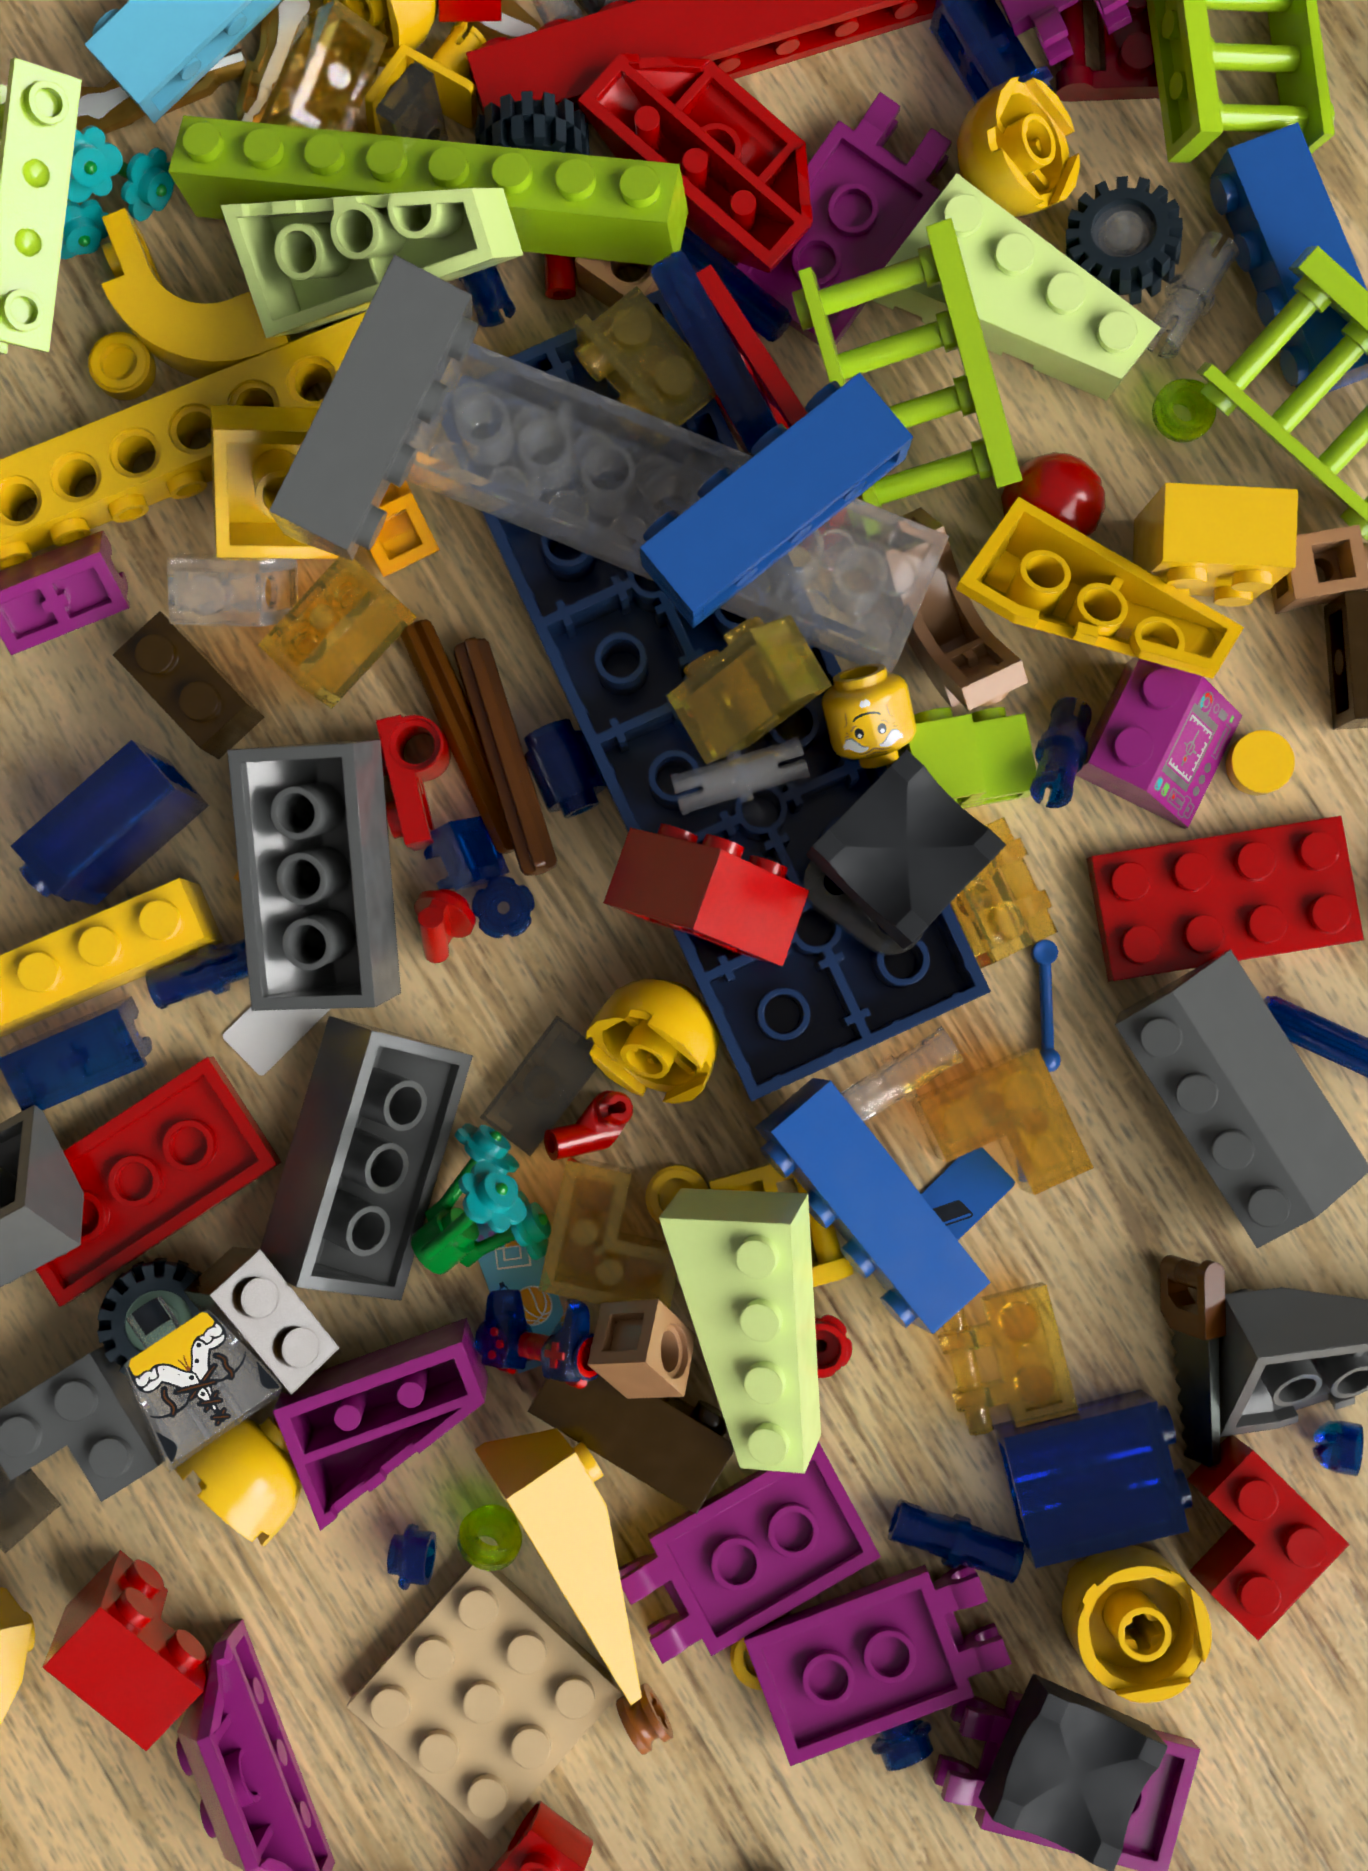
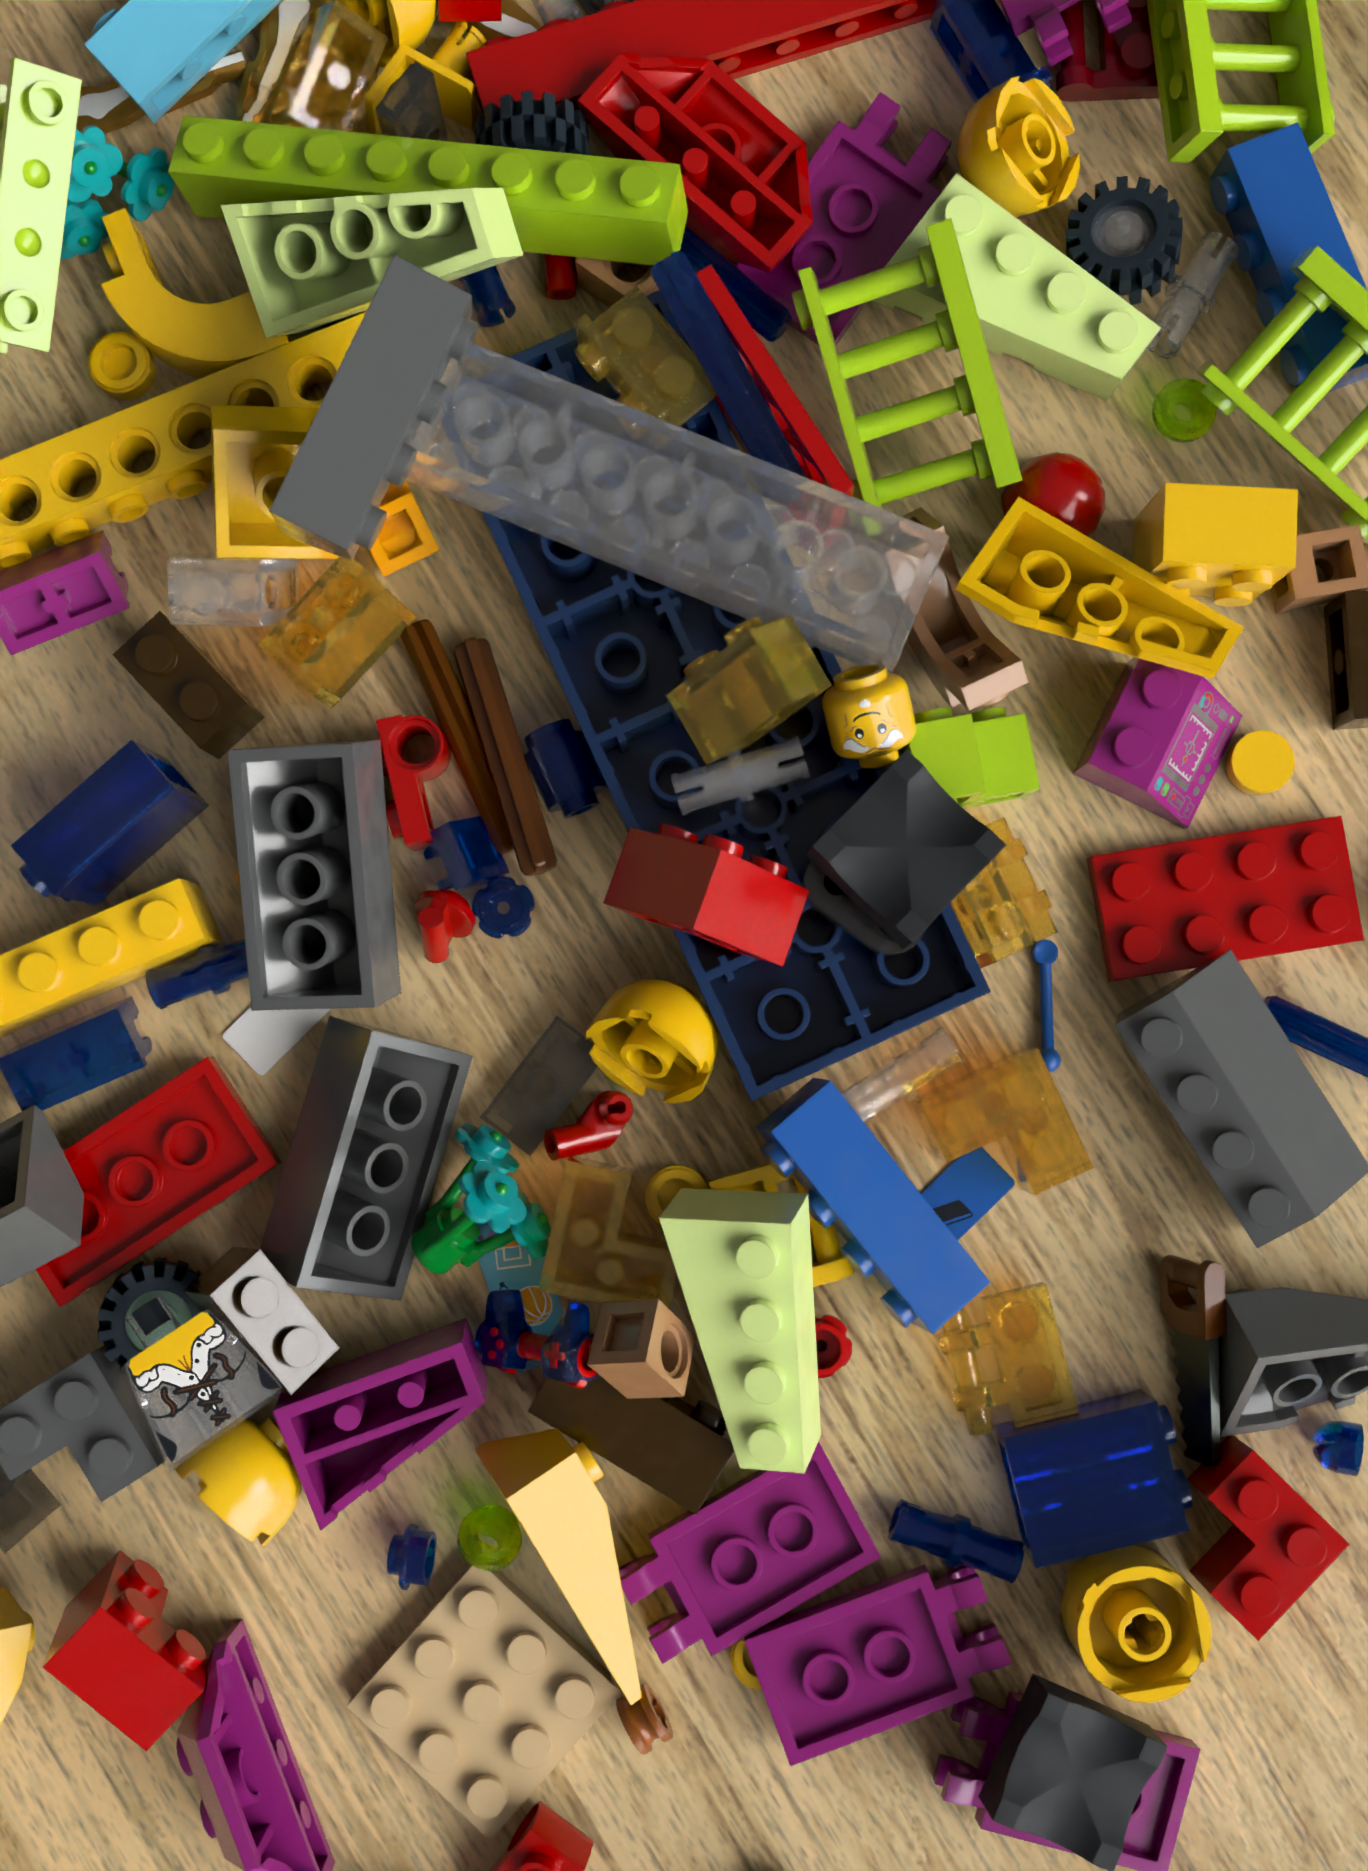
(775, 498): blue brick -> none
(904, 1745): clear blue plate -> none
(1061, 752): clear blue pin -> none

